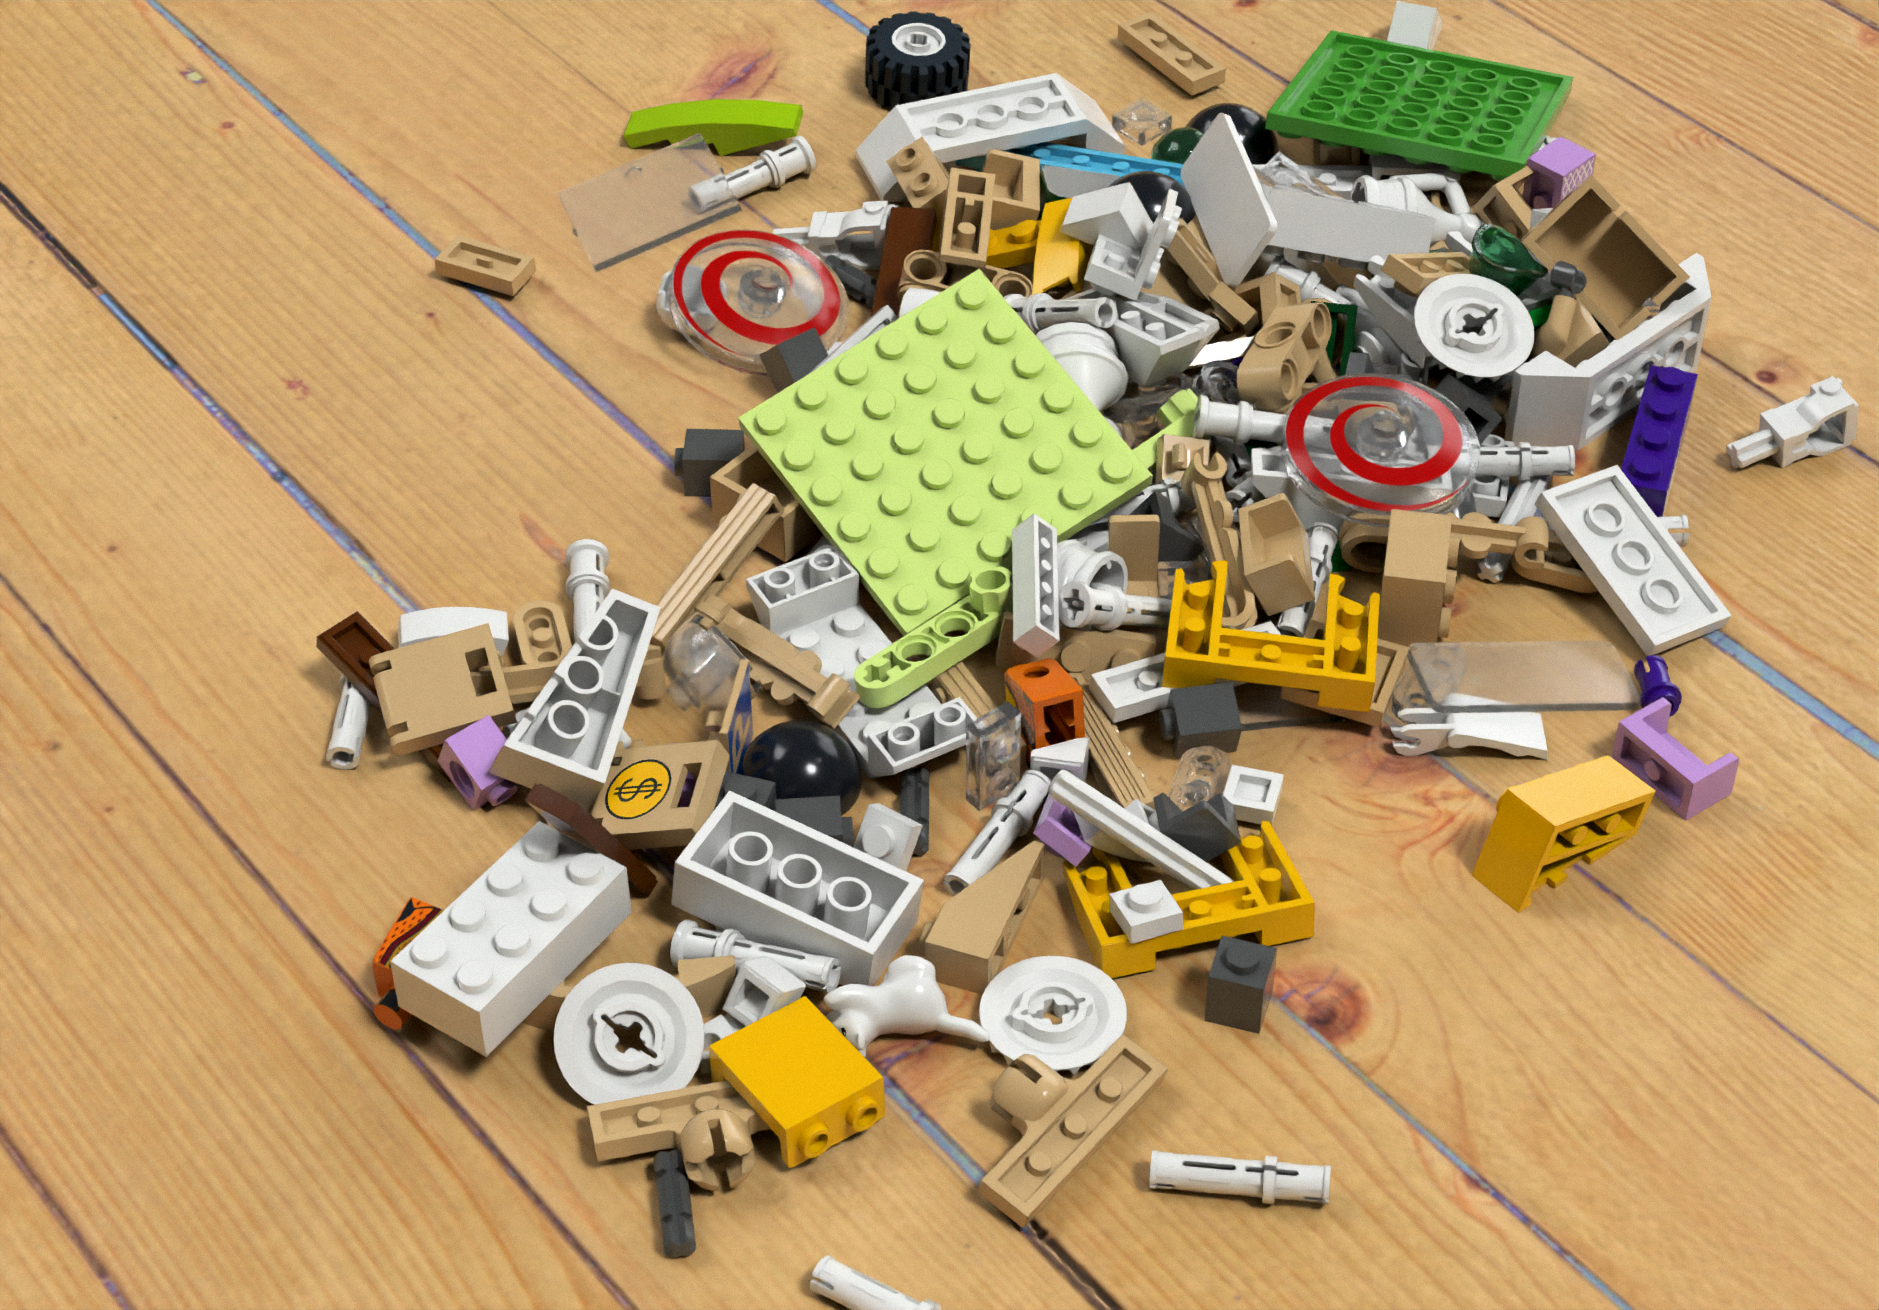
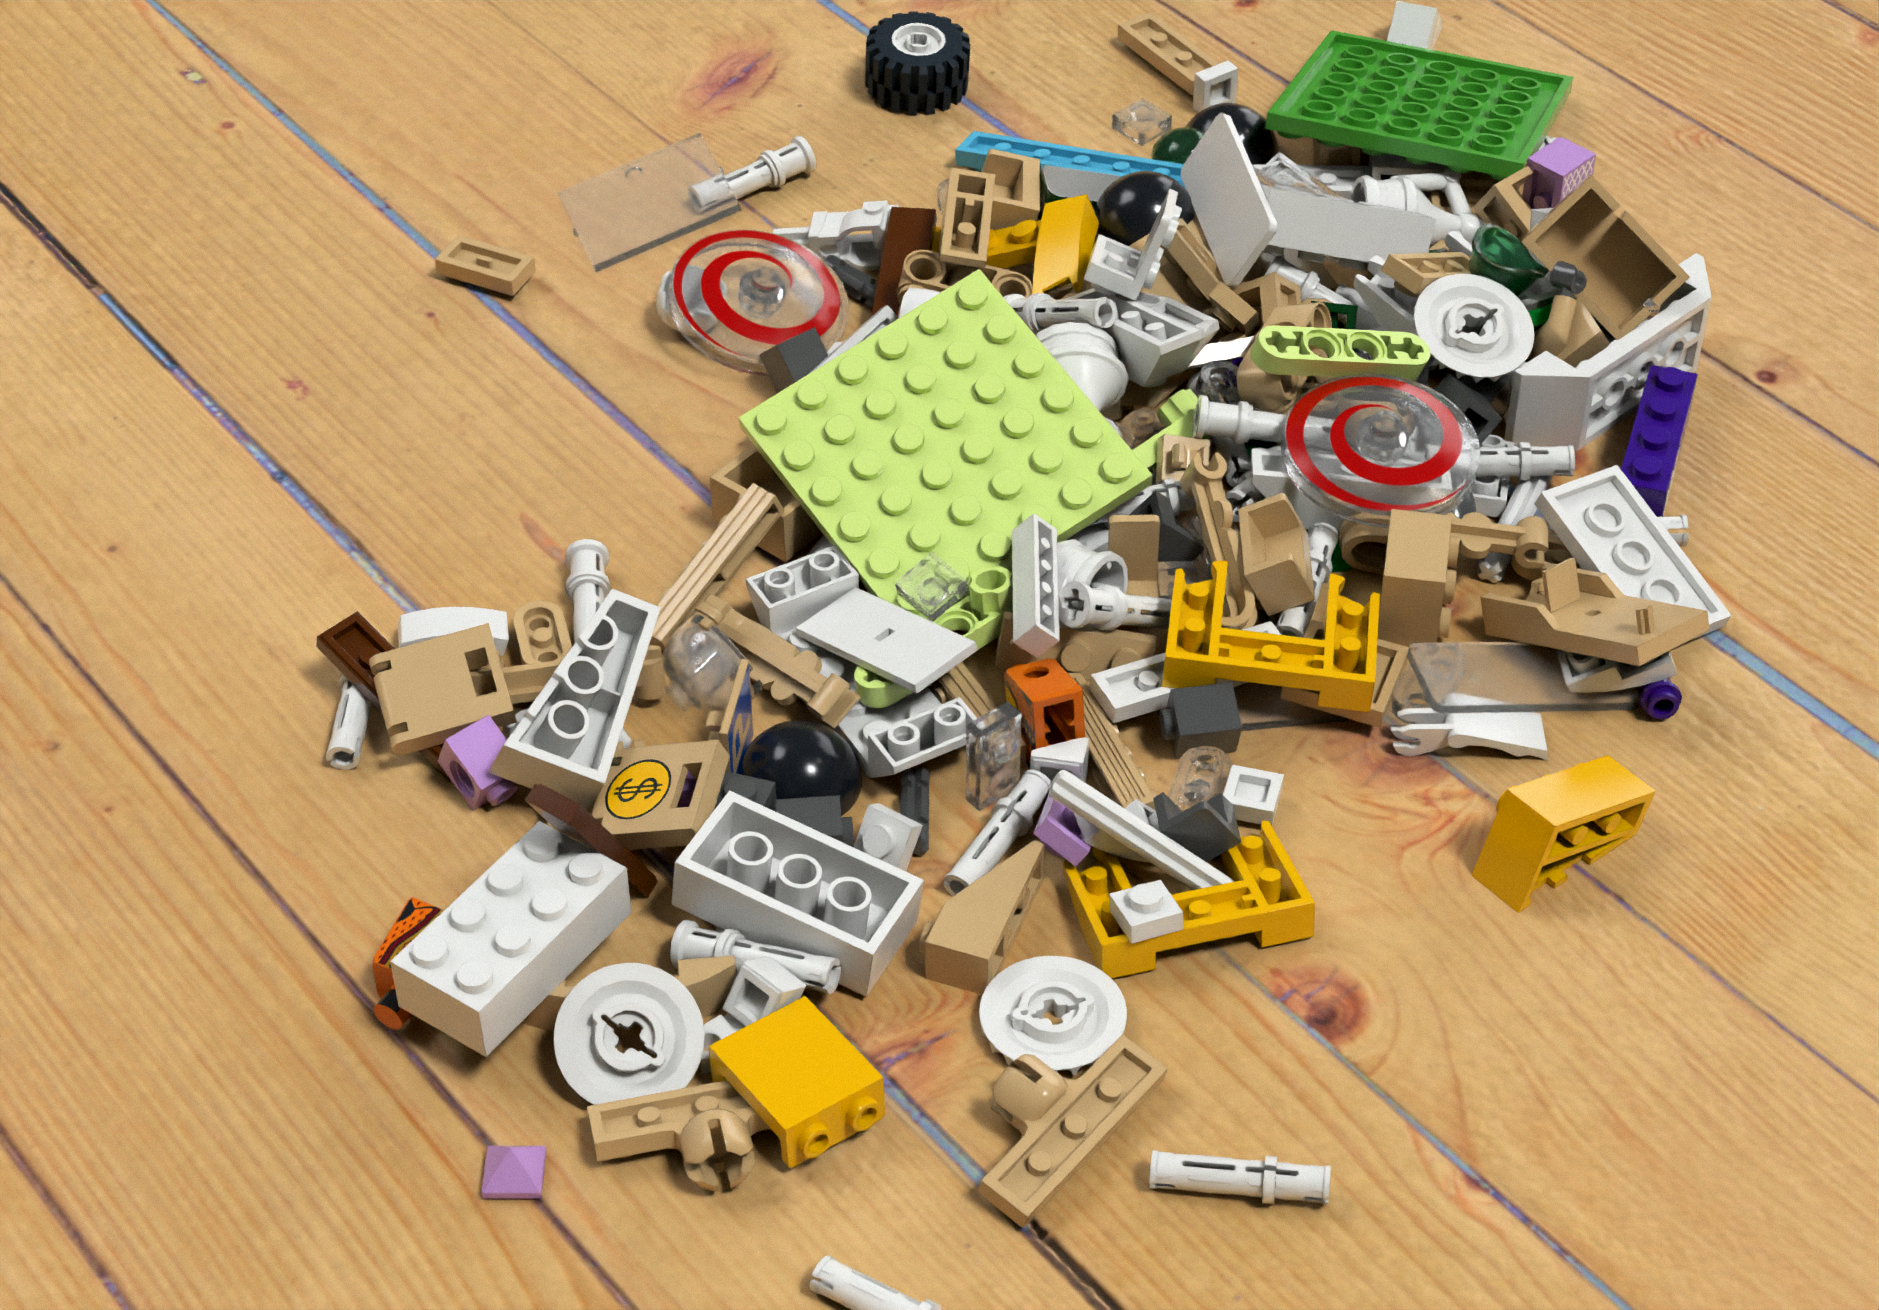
(514, 1172): none -> lavender slope
(674, 1204): dark grey axle -> none
(705, 454): dark grey brick -> none
(725, 122): lime slope -> none
(886, 639): none -> white piece
(903, 1004): white animal -> none
(921, 176): tan brick -> none
(932, 586): none -> clear plate
(984, 120): white slope -> none
(1111, 213): white slope -> none
(1146, 401): clear plate -> none
(1215, 86): none -> white plate
(1240, 984): dark grey brick -> none
(1286, 352): none -> yellowish green beam
(1591, 617): none -> tan piece
(1597, 674): none -> white slope
(1668, 766): lavender panel -> none
(1803, 427): white piece -> none

